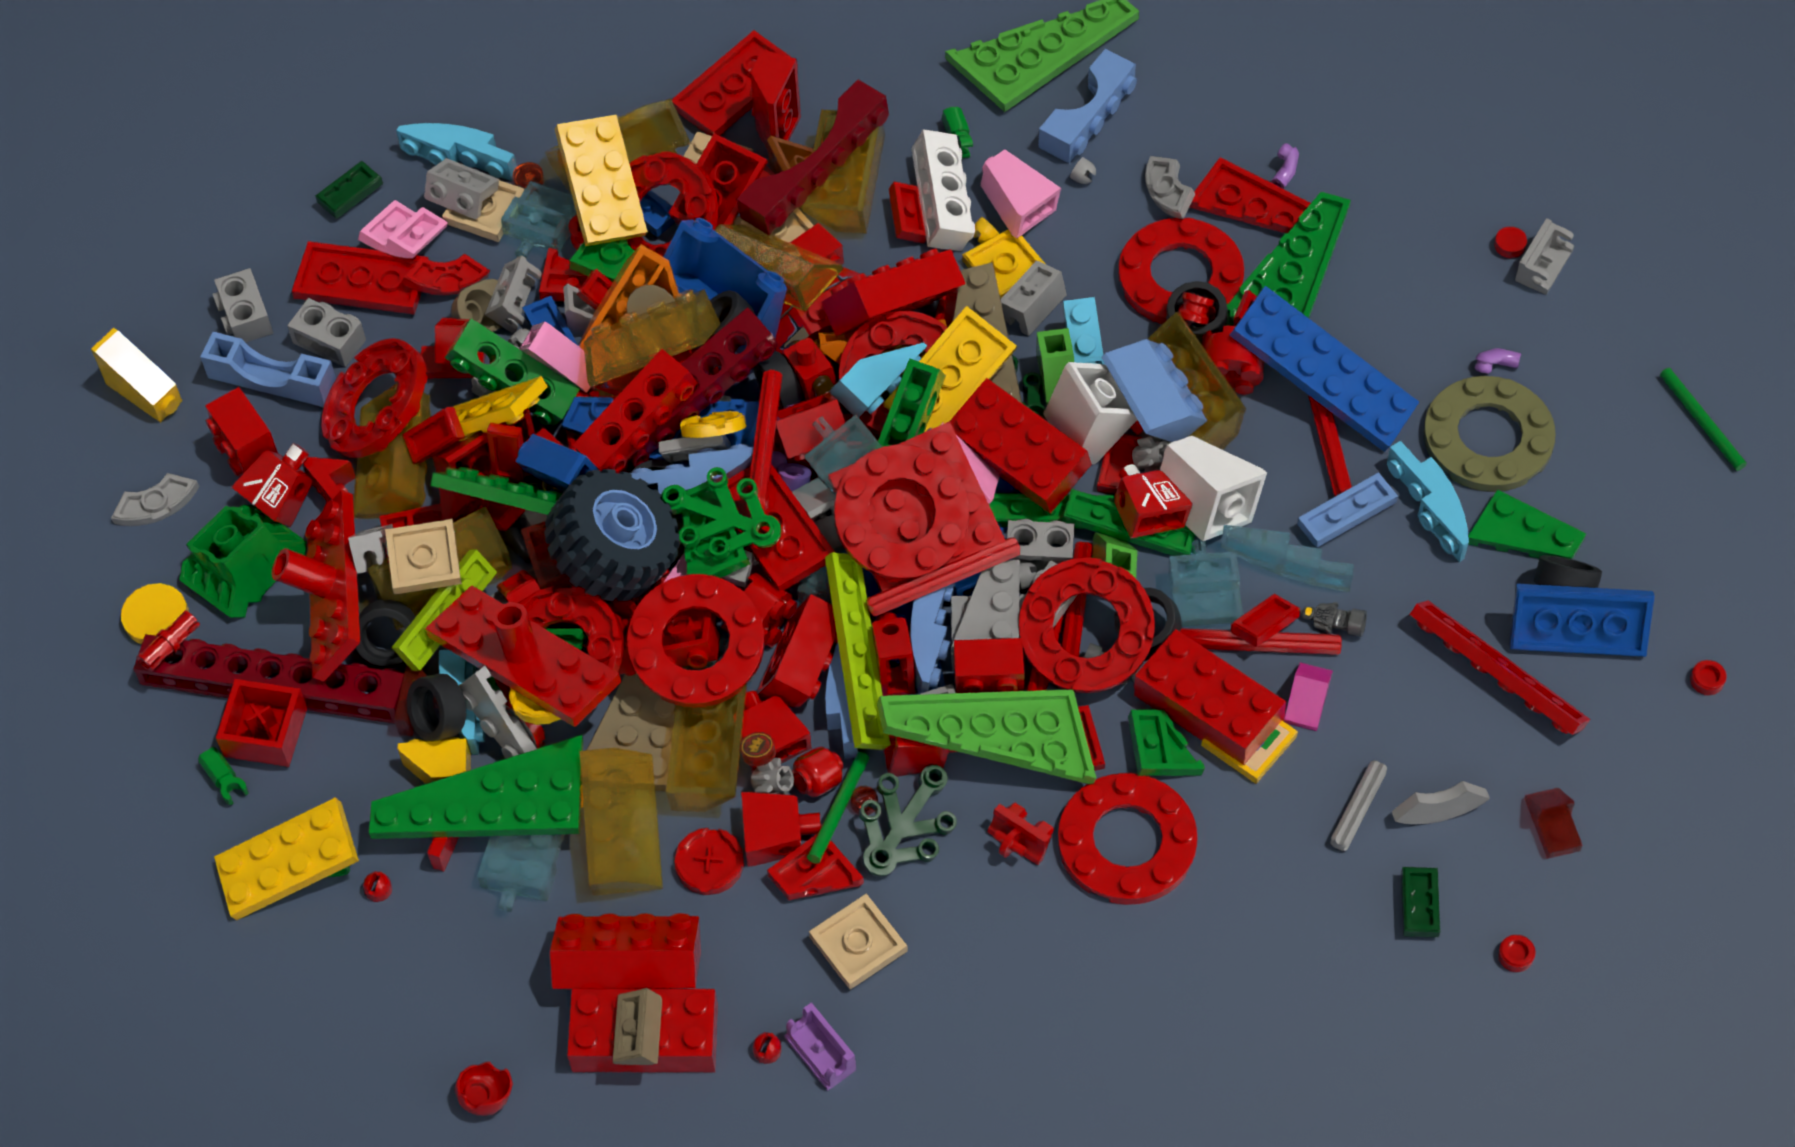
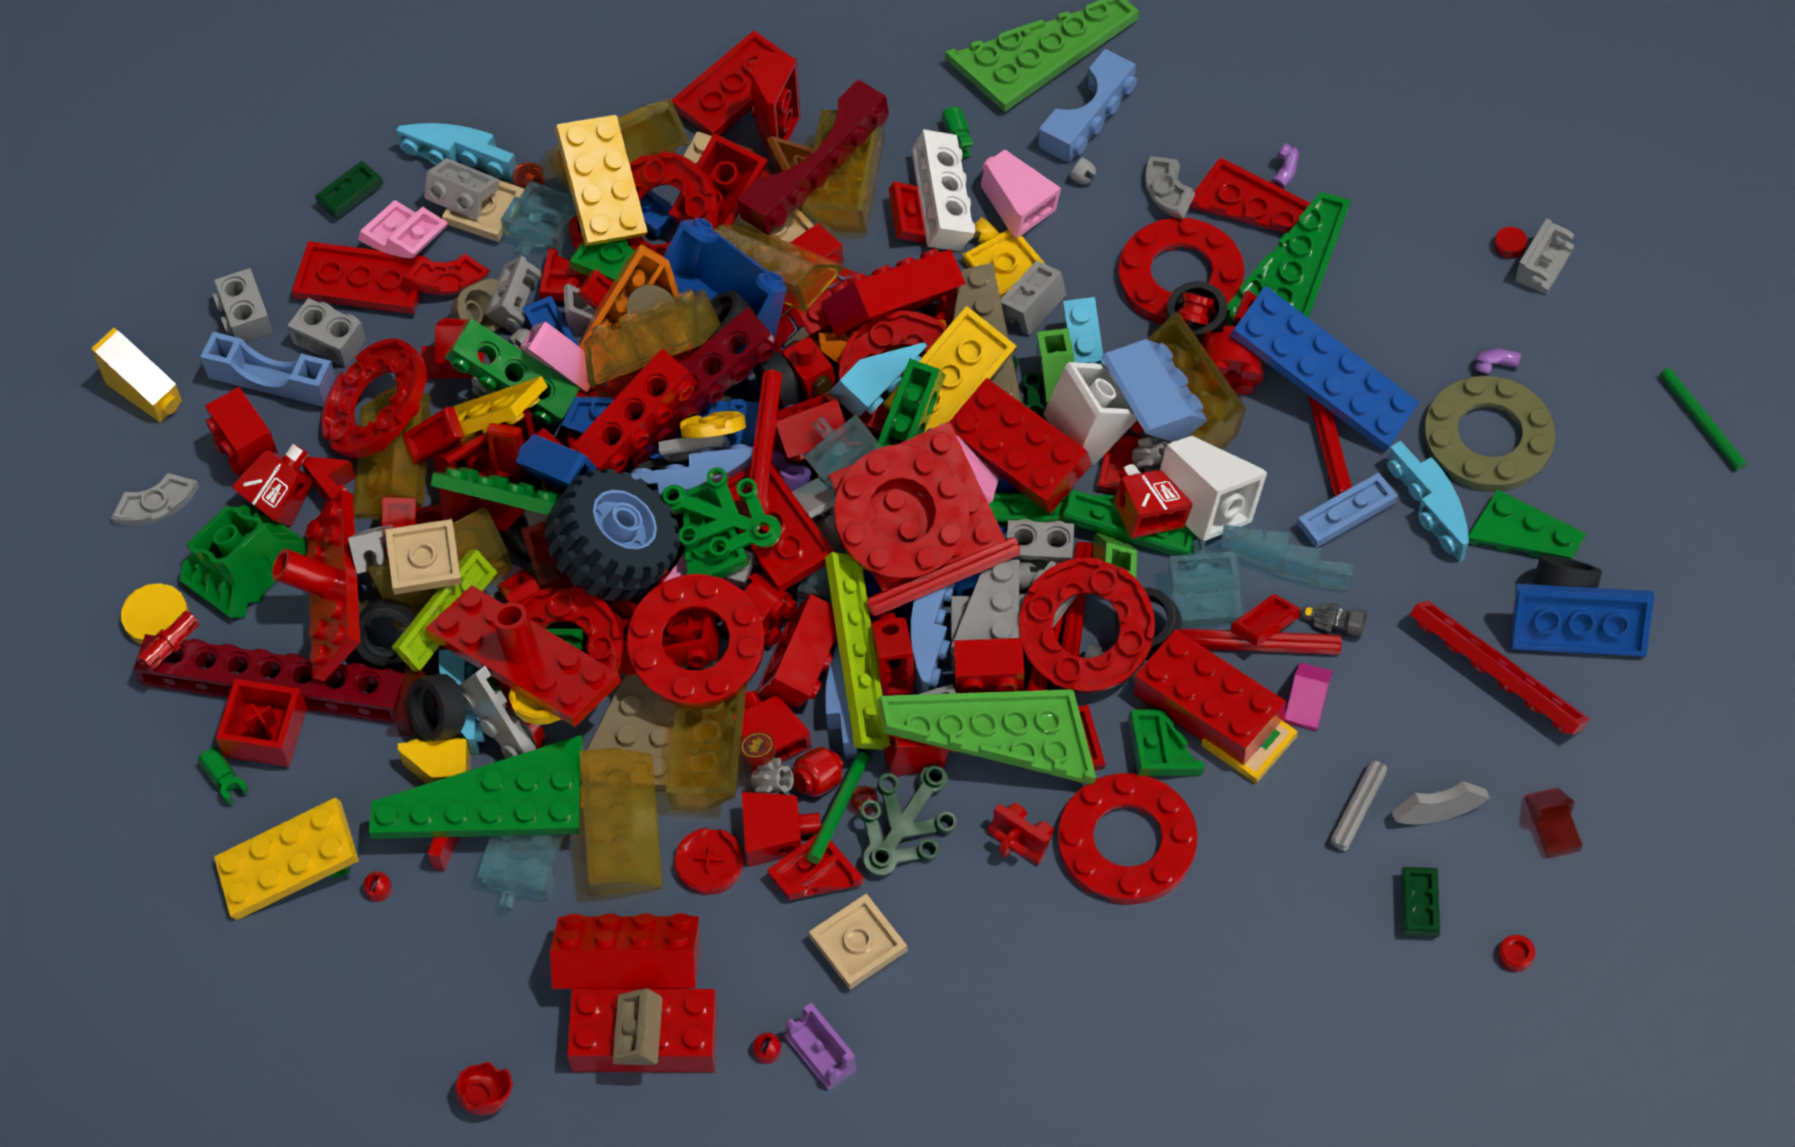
(399, 511): none -> red plate
(1708, 677): red tile -> none

